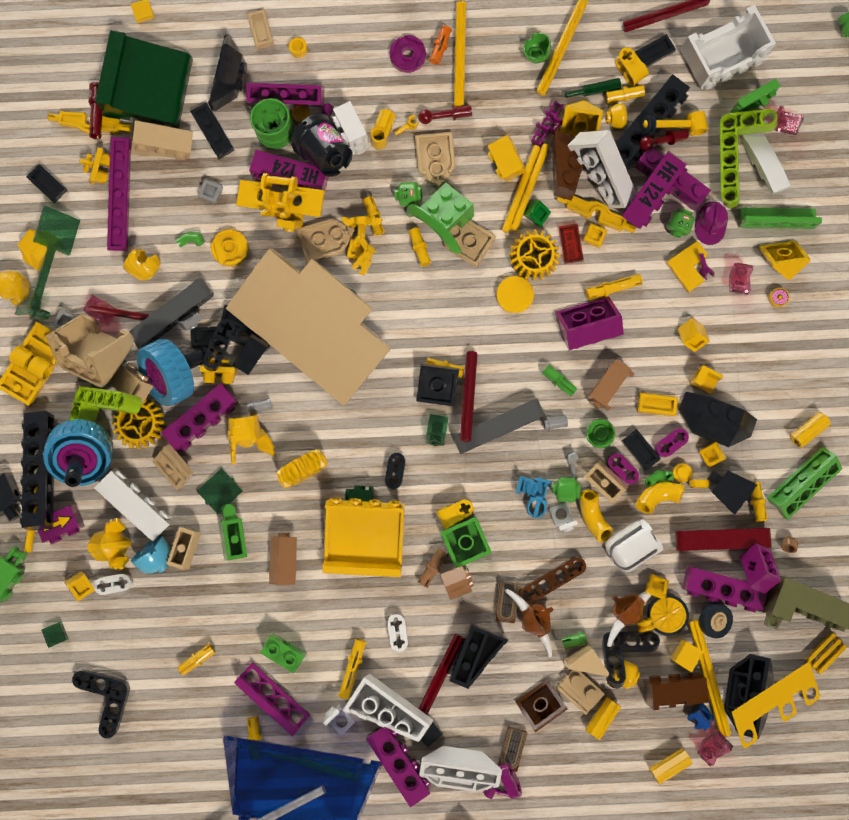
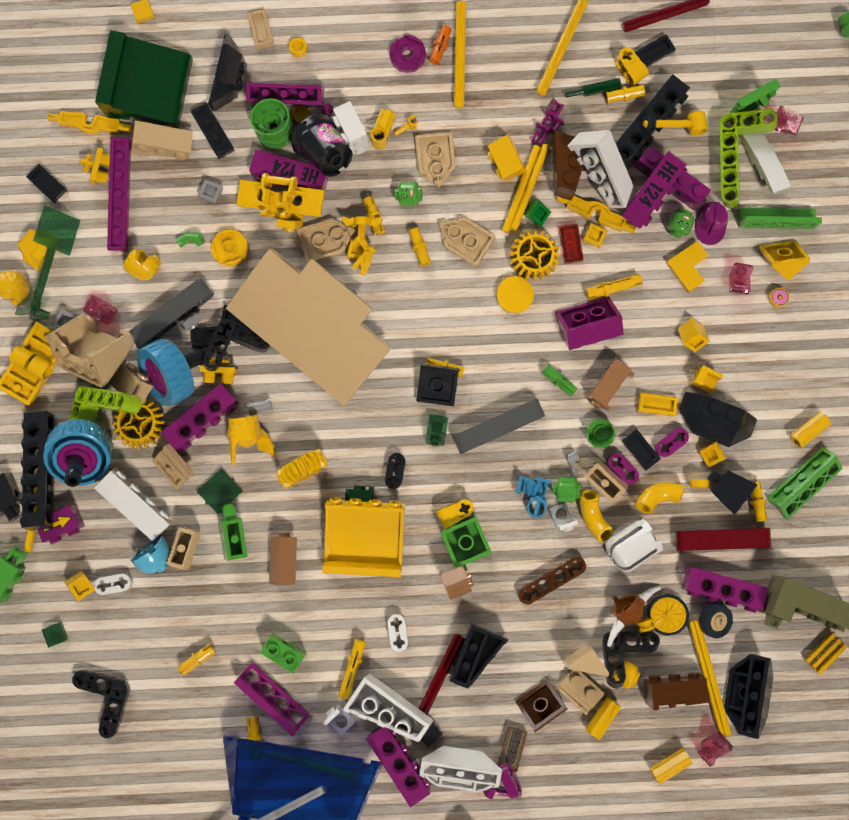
(96, 113): dark red pin -> none
(110, 545): yellow helmet -> none
(117, 312): dark red bar -> none
(250, 354): black tile -> none
(426, 116): dark red pin -> none
(432, 568): medium nougat pin -> none
(443, 212): bright green piece -> none
(468, 396): dark red axle -> none
(506, 605): tile -> none
(535, 619): dark orange helmet -> none
(537, 48): bright green hair -> none
(555, 422): light grey pin -> none
(574, 640): bright green pin -> none
(581, 118): yellow slope -> none
(616, 116): yellow cone -> none
(657, 586): yellow tile -> none
(658, 477): bright green arm -> none
(670, 138): dark red pin -> none
(682, 473): yellow plate -> none
(686, 655): yellow panel -> none
(702, 715): blue tile -> none
(705, 269): magenta hand -> none
(728, 49): white windscreen -> none
(760, 568): magenta brick -> none
(775, 695): yellow piece -> none
(789, 545): medium nougat hinge -> none

